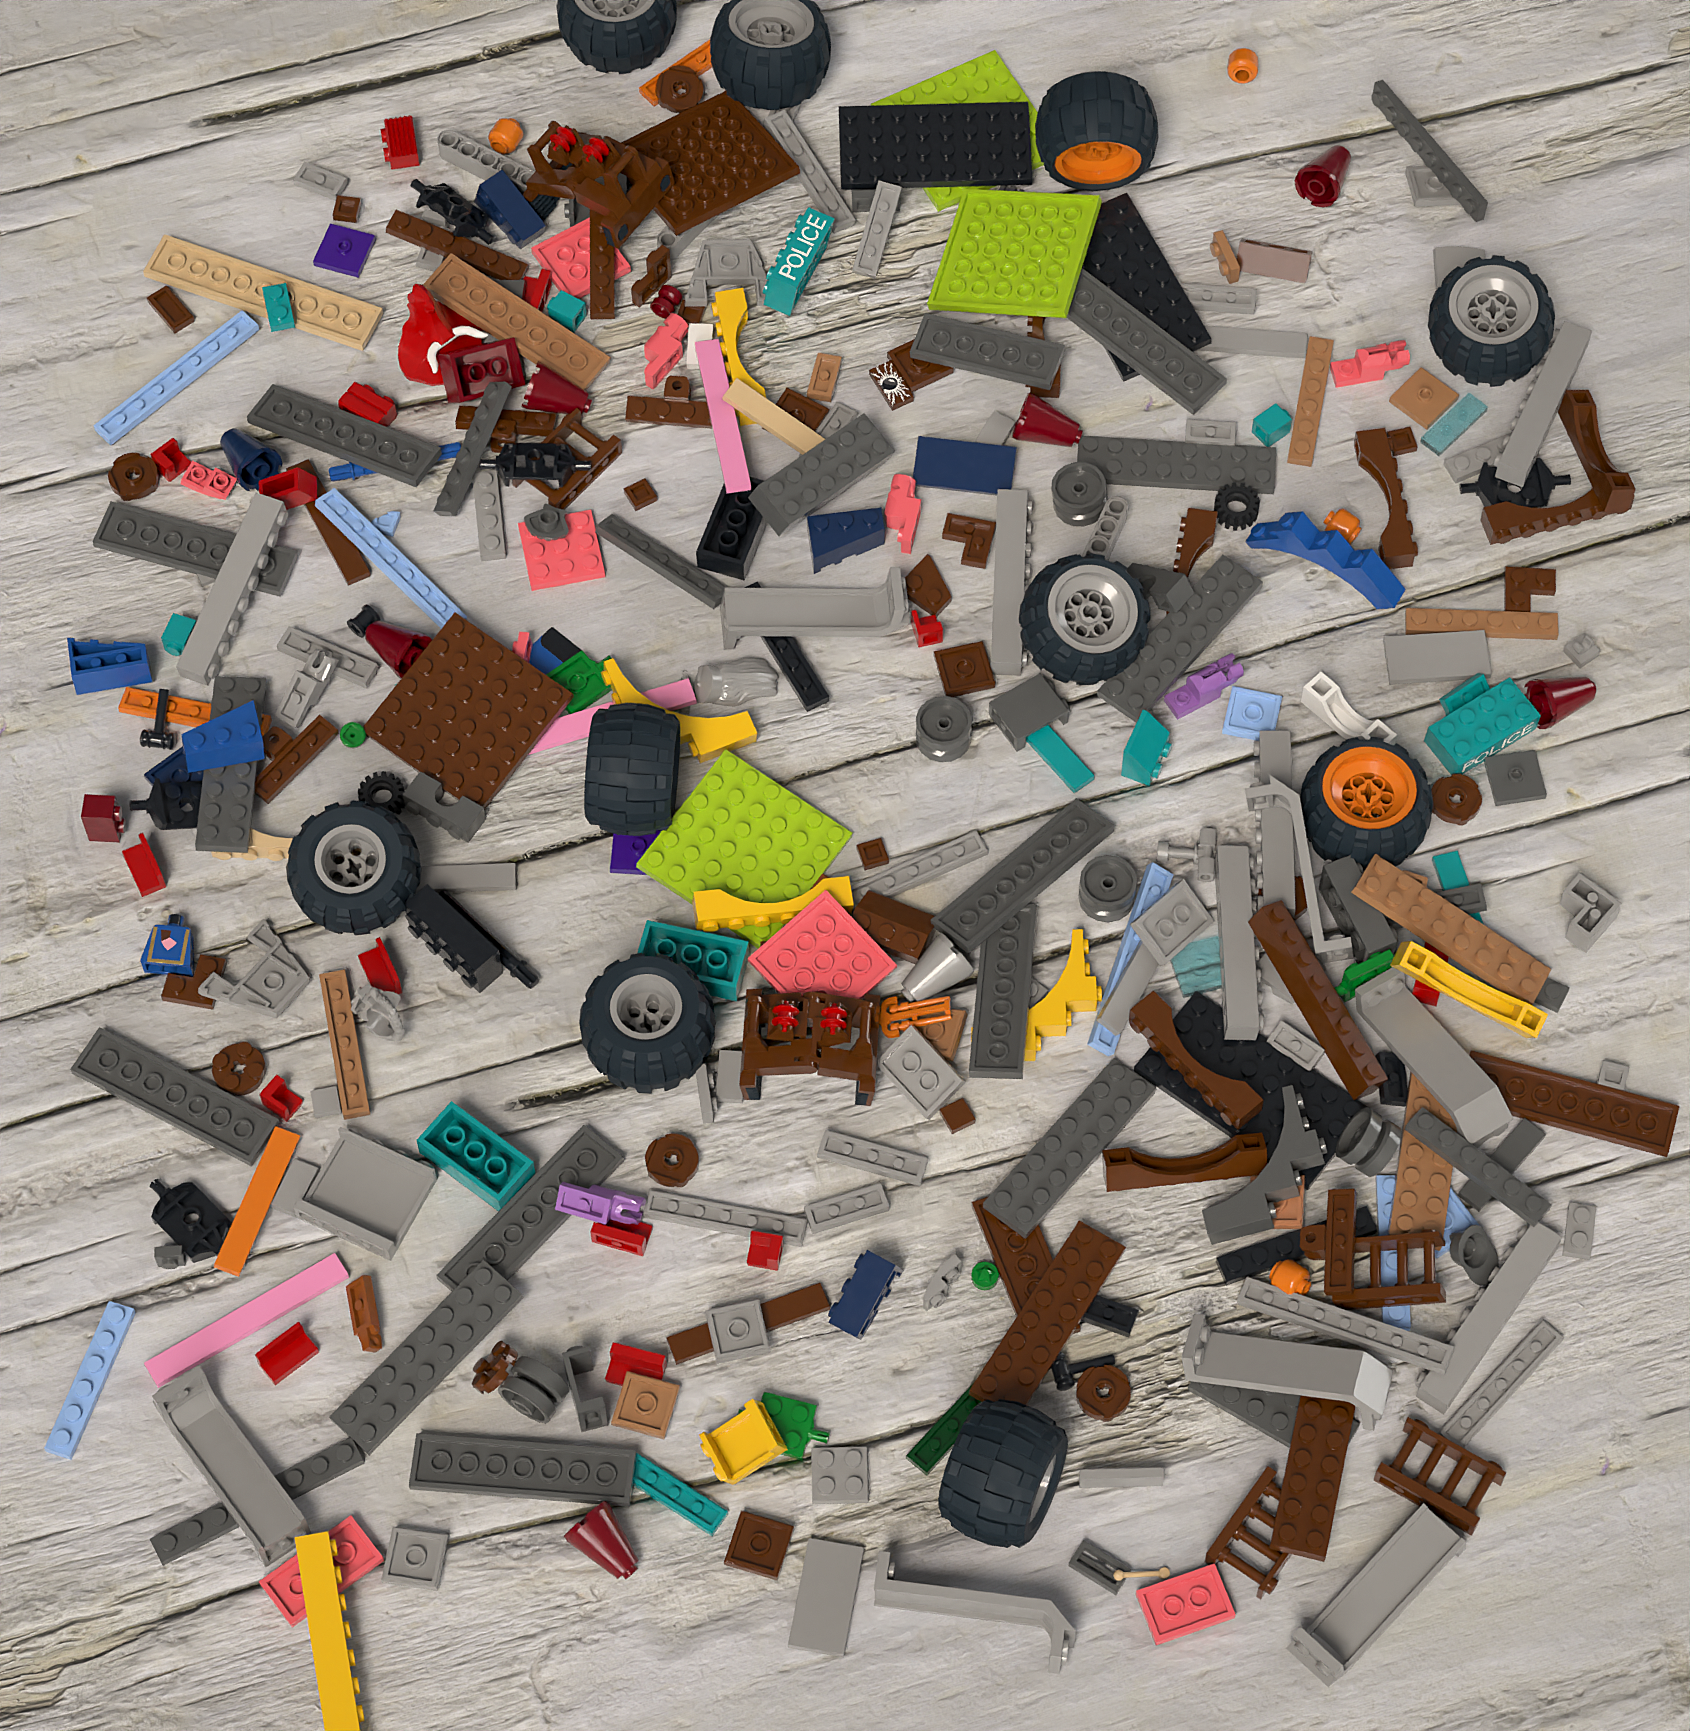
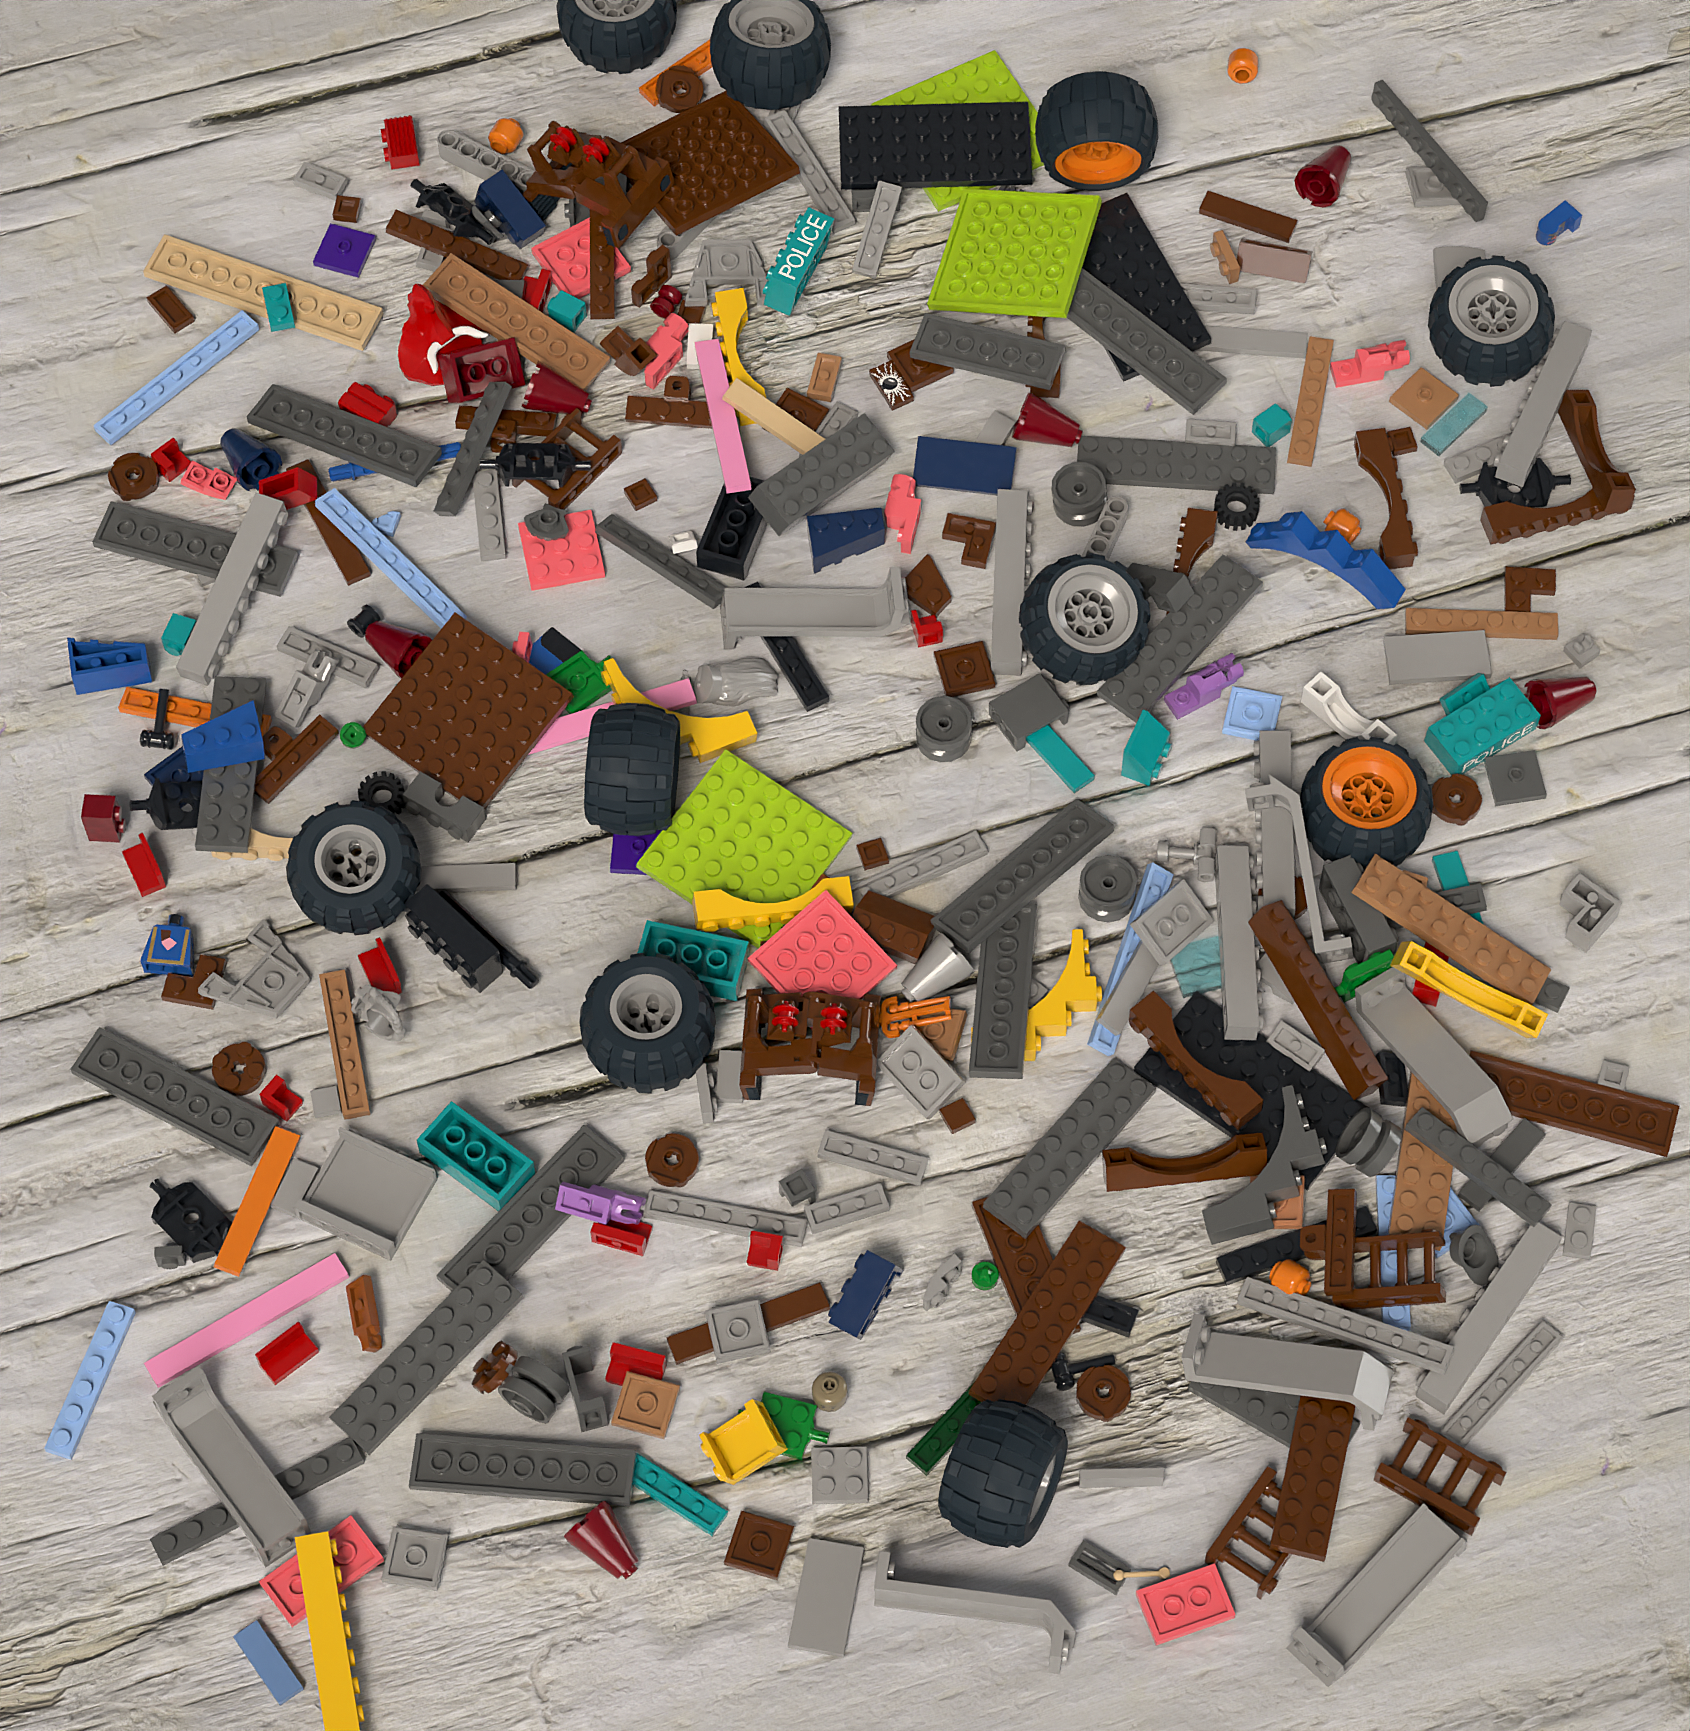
(268, 1663): none -> medium blue tile
(488, 220): none -> dark grey animal
(629, 355): none -> reddish brown brick
(682, 542): none -> white tile
(797, 1188): none -> dark grey panel
(829, 1391): none -> dark tan head
(1248, 216): none -> reddish brown tile
(1557, 222): none -> blue leg

